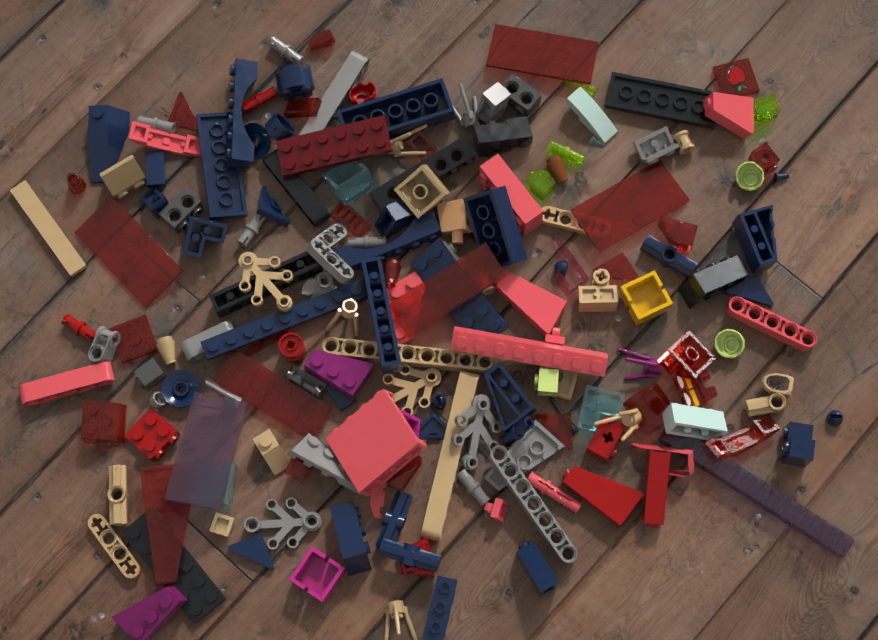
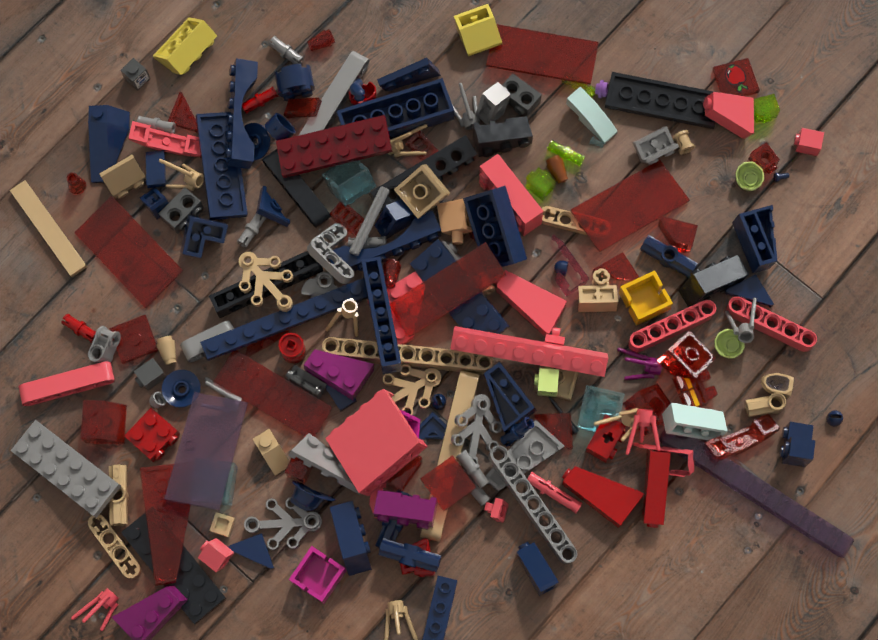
(66, 468): none -> light grey plate
(105, 599): none -> coral plant
(135, 74): none -> dark grey brick
(185, 45): none -> light yellow slope
(192, 178): none -> tan plant
(215, 554): none -> coral brick
(308, 498): none -> dark blue piece
(357, 90): none -> dark blue arm
(369, 221): none -> light grey axle
(405, 509): none -> magenta wedge
(408, 75): none -> dark blue wing
(448, 483): none -> clear red plate
(472, 469): none -> light grey pin
(477, 30): none -> light yellow slope
(601, 89): none -> medium lavender plate
(643, 419): none -> coral plant
(677, 319): none -> coral beam
(745, 330): none -> light grey plant
(809, 141): none -> coral brick

